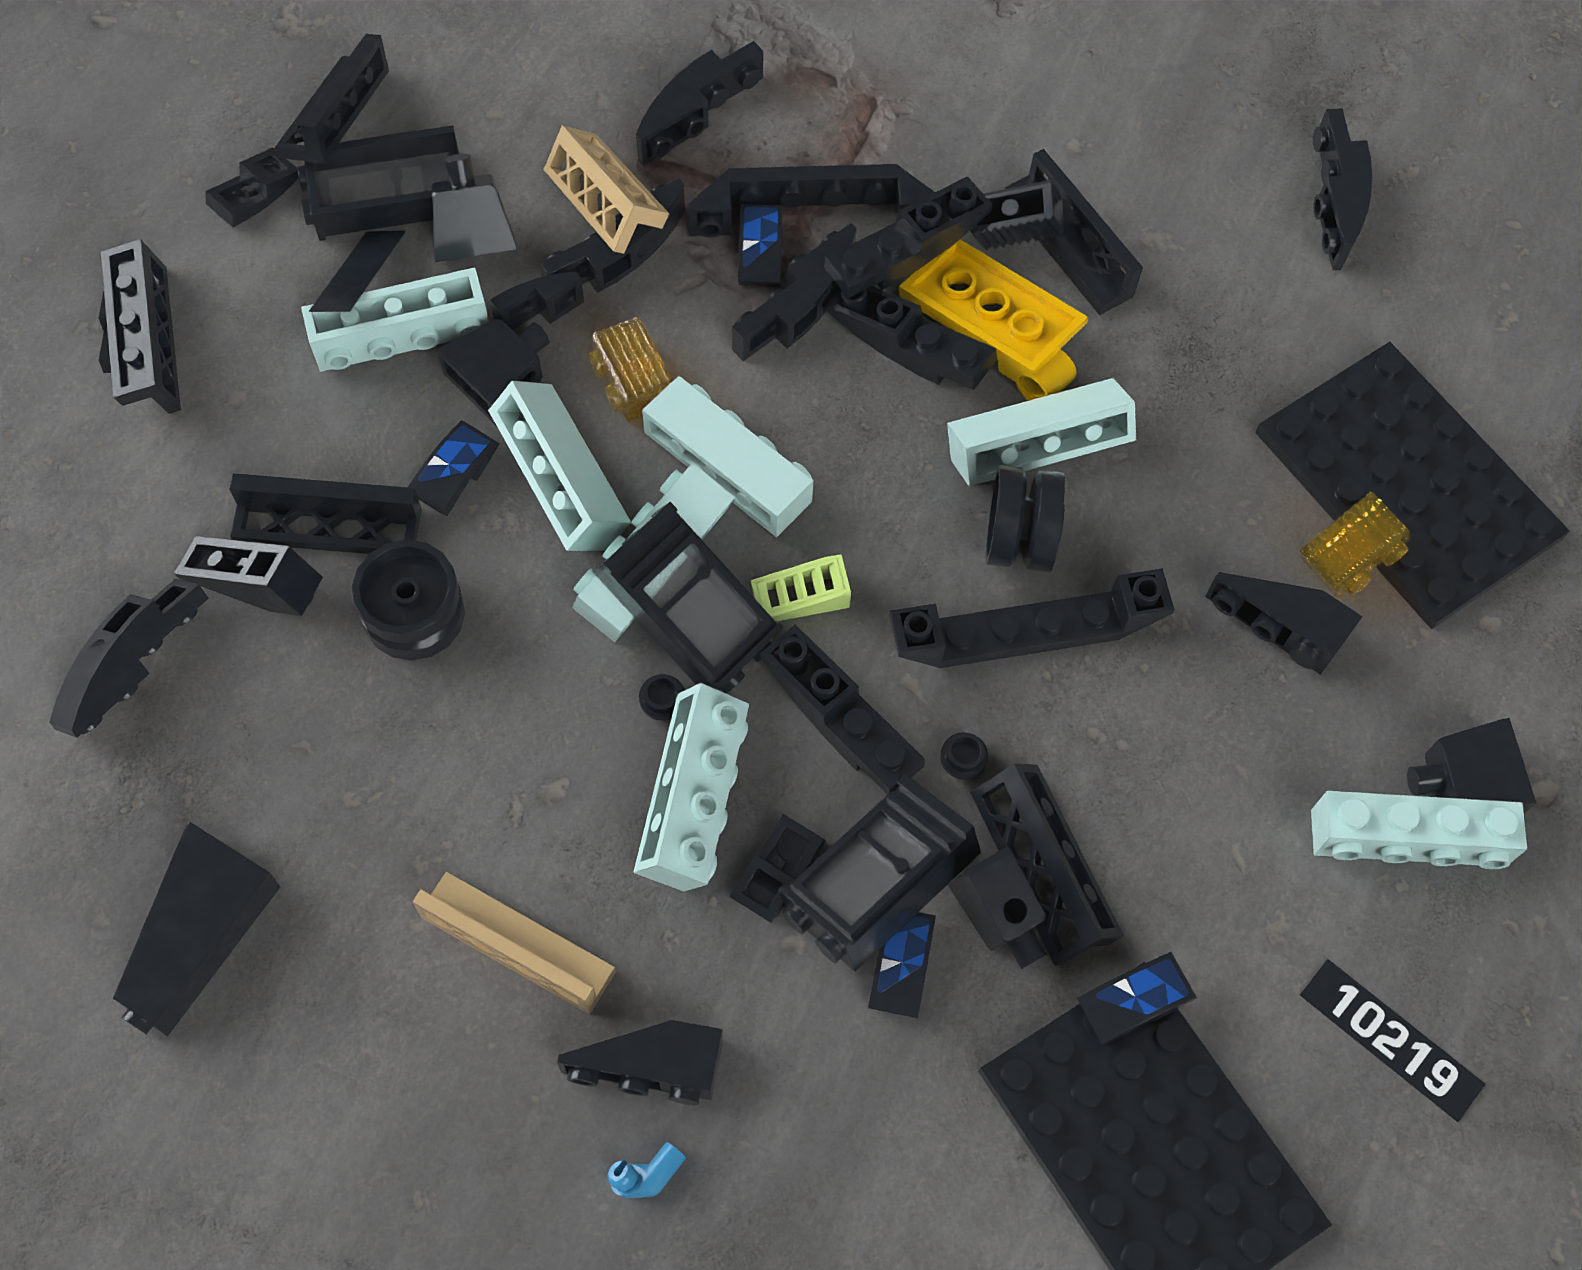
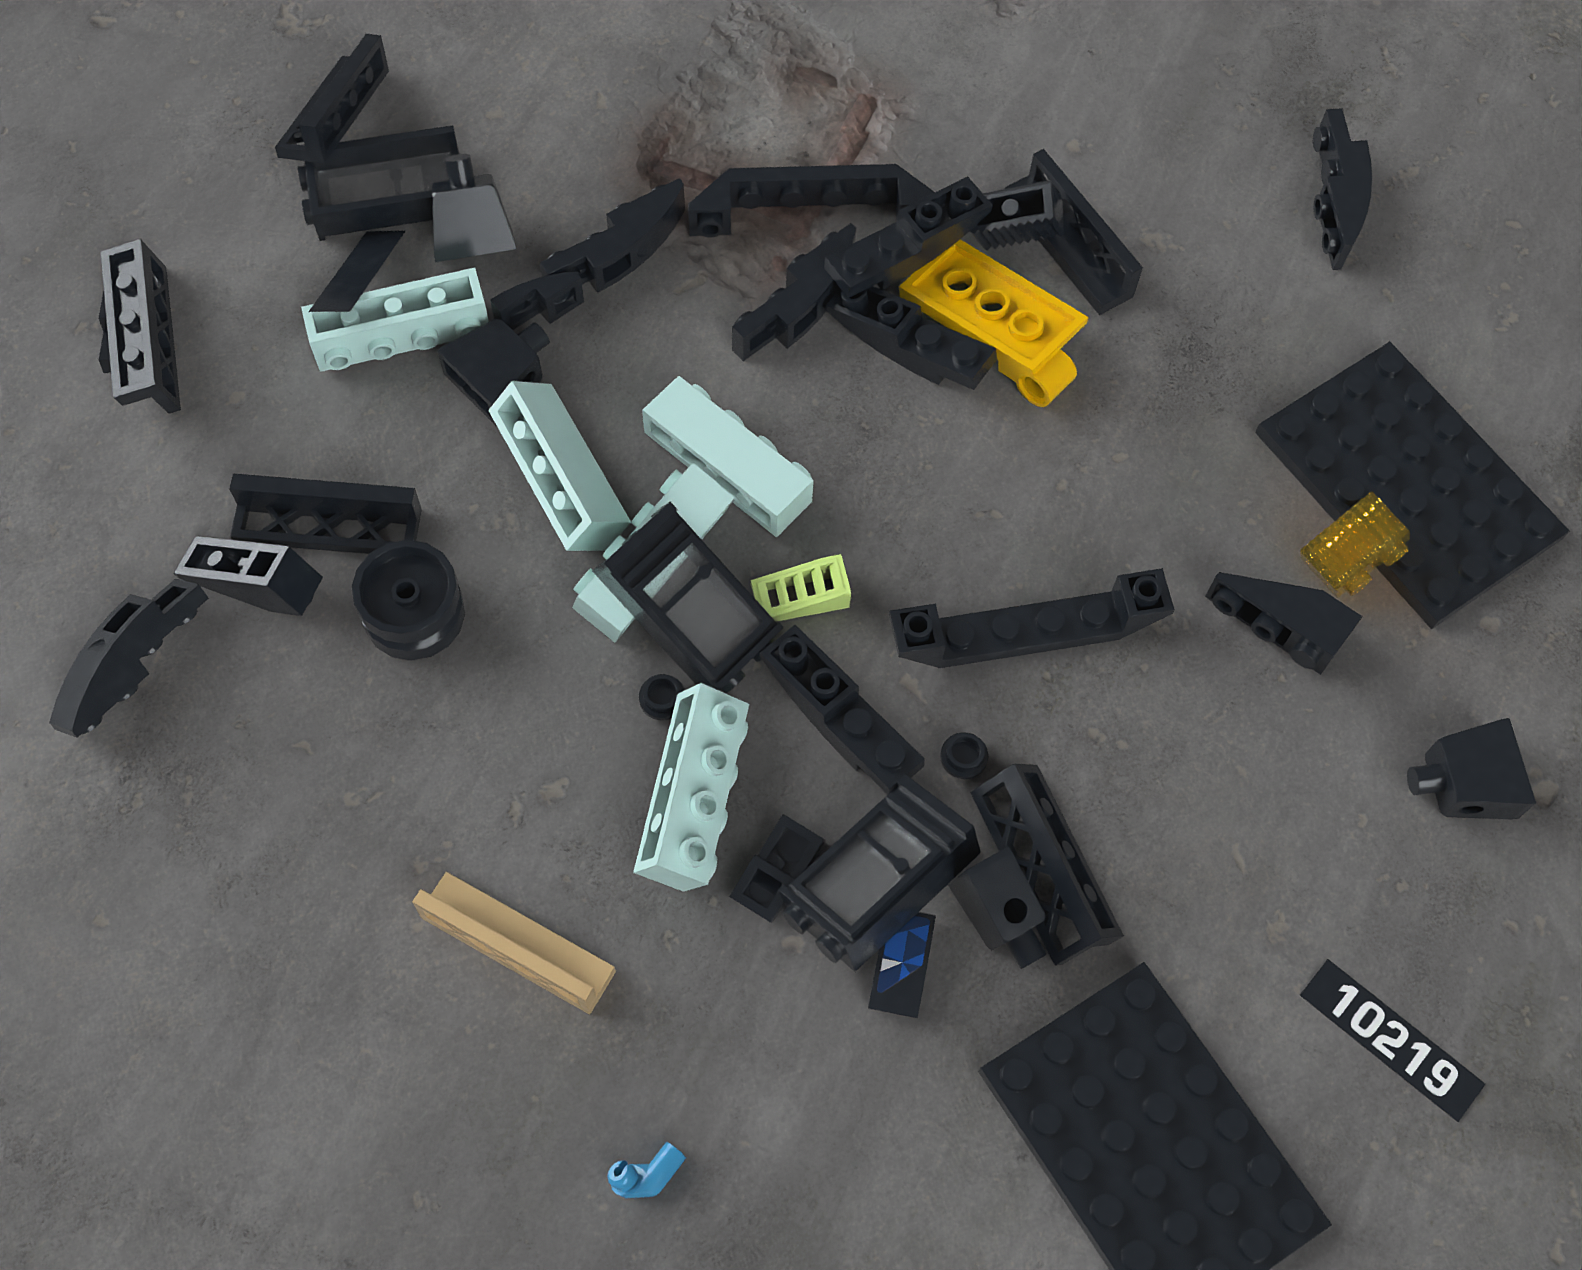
(191, 929): black slope -> none
(260, 183): black slope -> none
(451, 465): slope -> none
(604, 175): tan fence -> none
(629, 365): clear yellow brick -> none
(662, 1058): black slope -> none
(684, 102): black slope -> none
(760, 245): slope -> none
(1032, 519): black wheel -> none
(1042, 430): light aqua brick -> none
(1136, 998): slope -> none
(1418, 829): light aqua brick -> none

